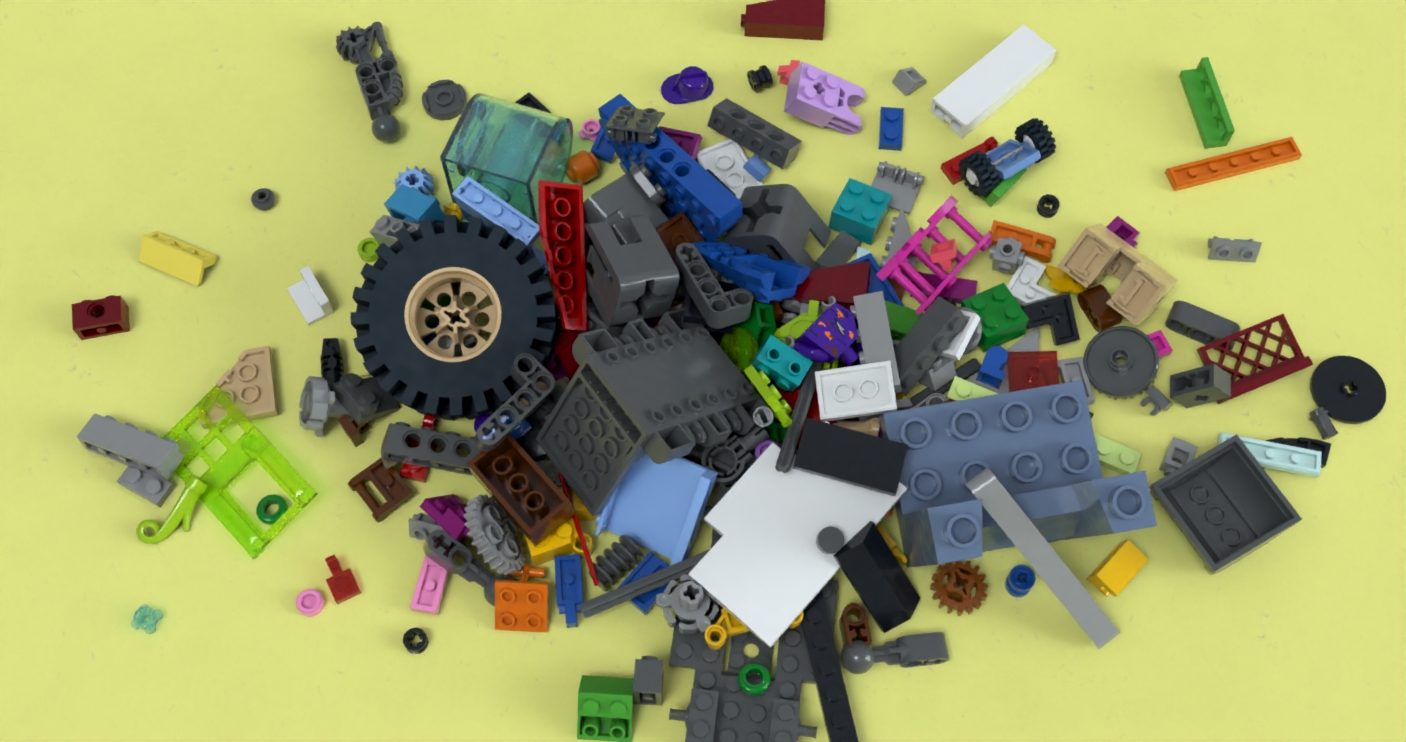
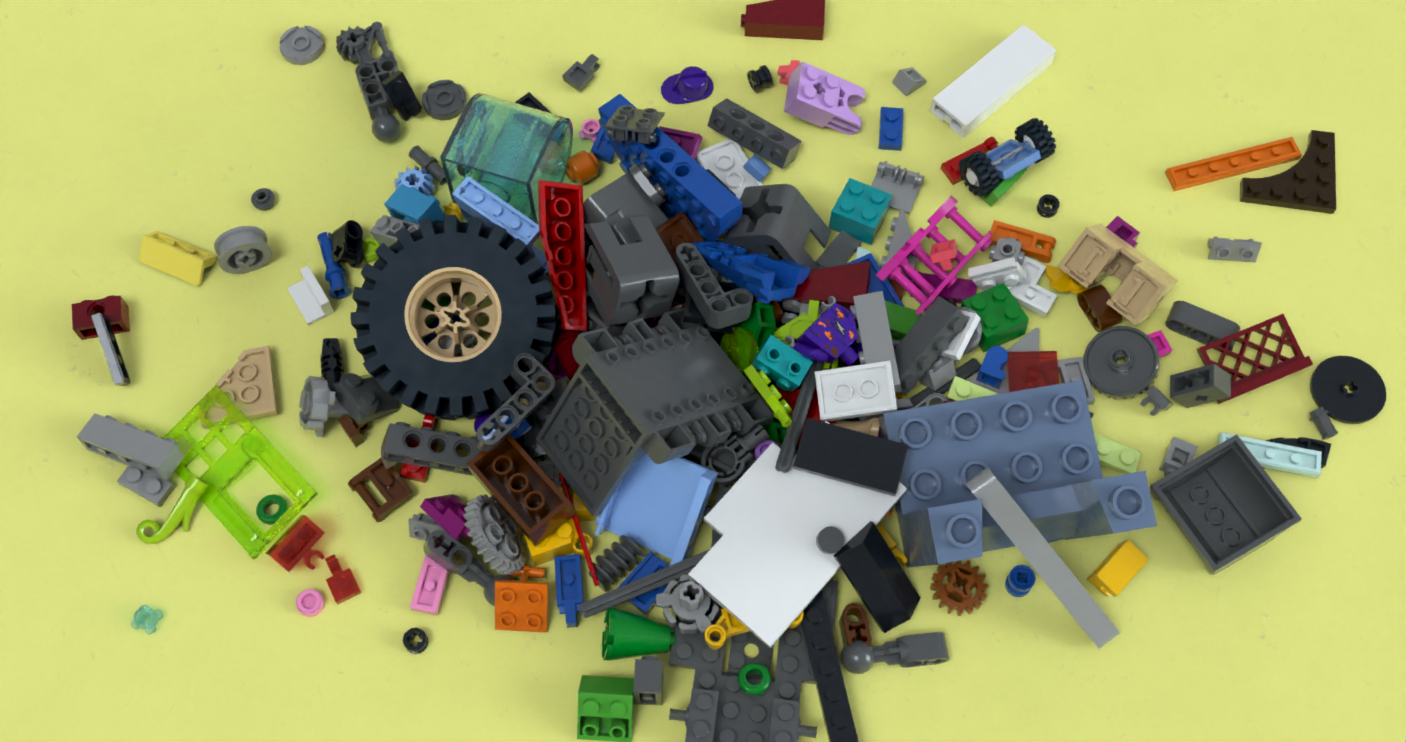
(111, 349): none -> tile
(242, 250): none -> light grey wheel
(297, 543): none -> clear red brick
(301, 45): none -> light grey tile
(334, 272): none -> blue pin
(347, 242): none -> black piece
(402, 95): none -> black hinge
(429, 163): none -> dark grey pin
(581, 74): none -> dark grey plate
(633, 636): none -> green cone
(757, 418): hinge -> none
(996, 273): none -> white plate
(1056, 312): black plate -> none
(1207, 105): bright green fence -> none
(1305, 186): none -> dark brown plate

